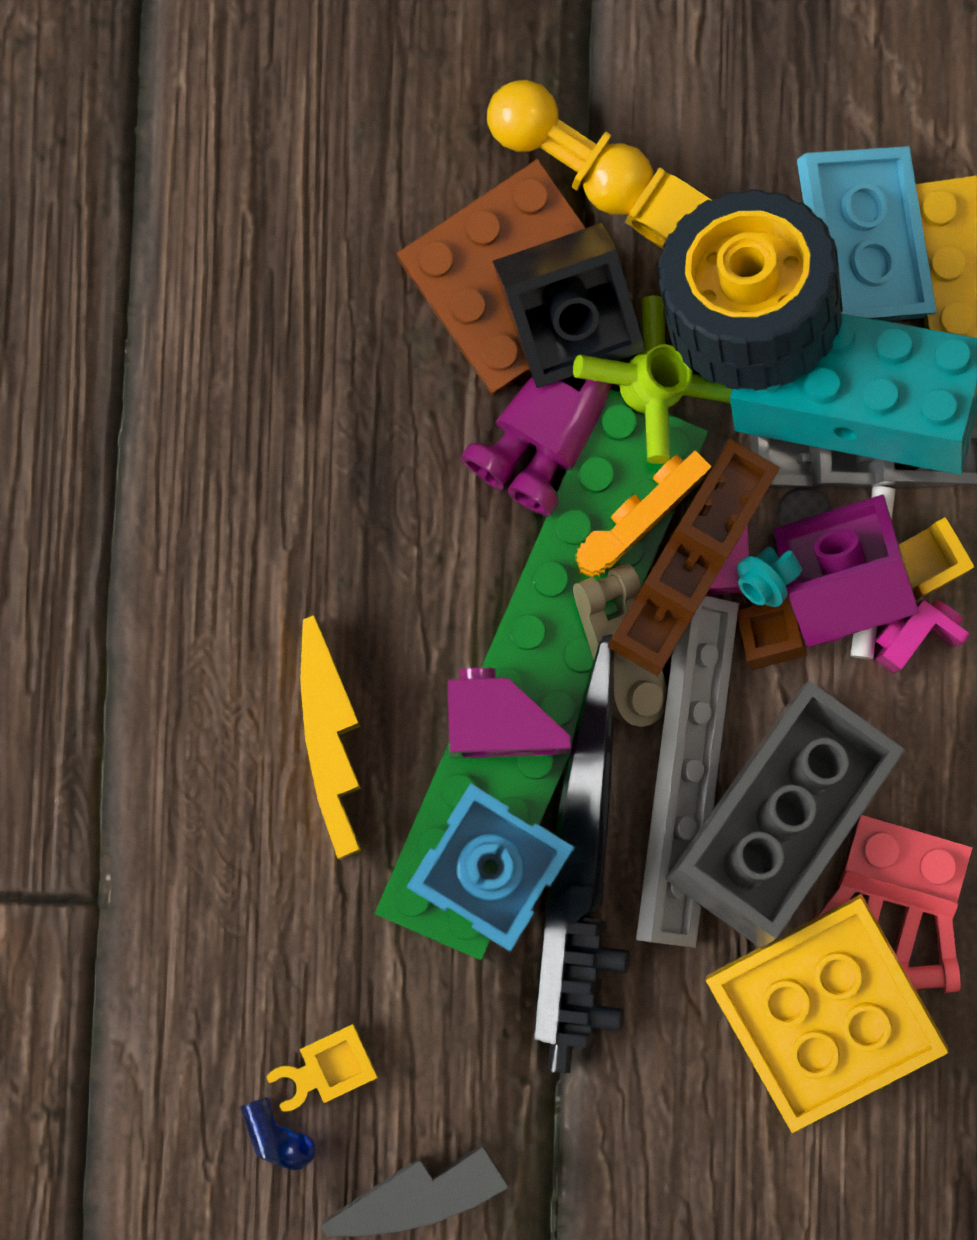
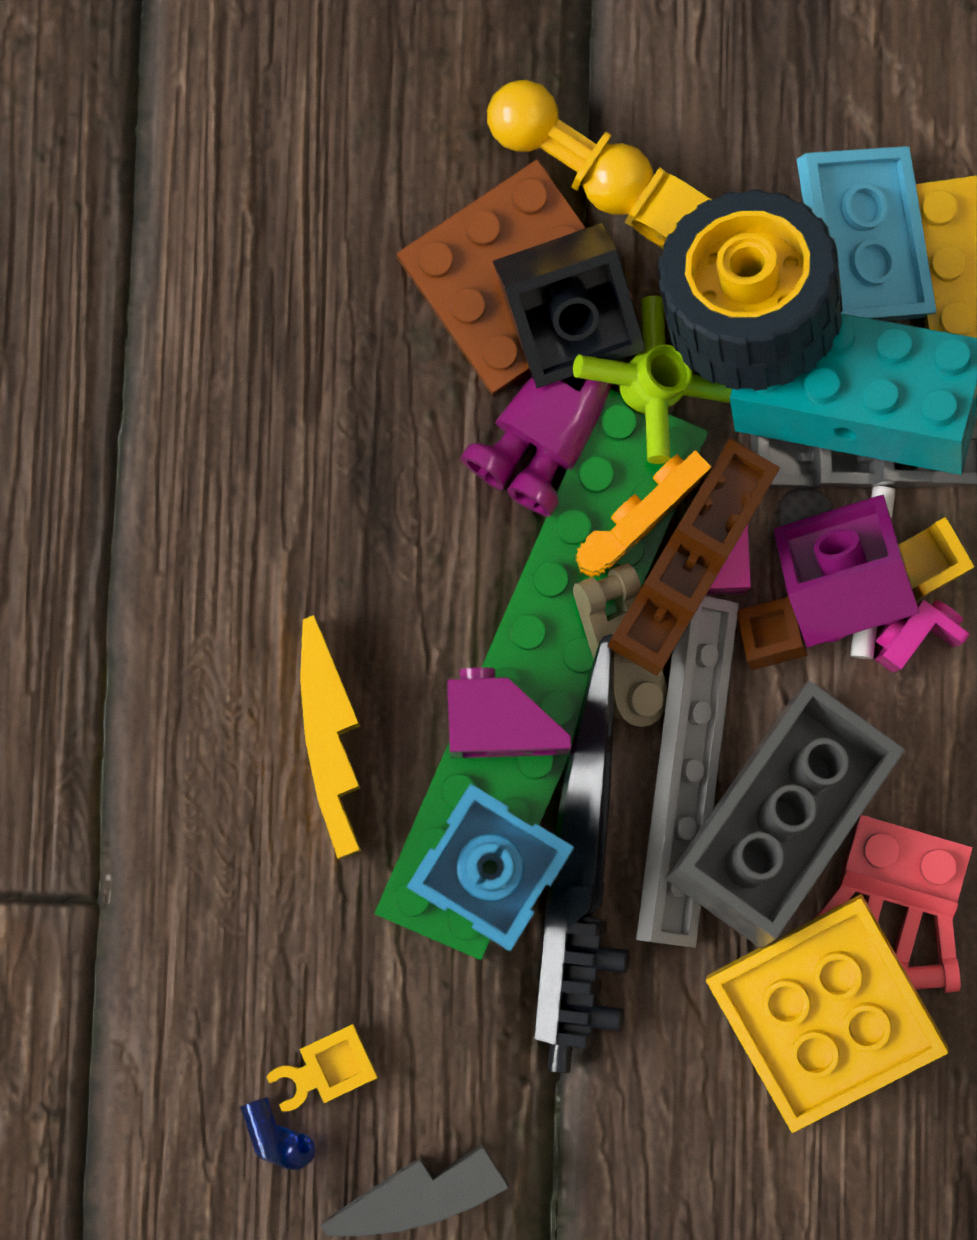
(765, 576): teal plate -> none

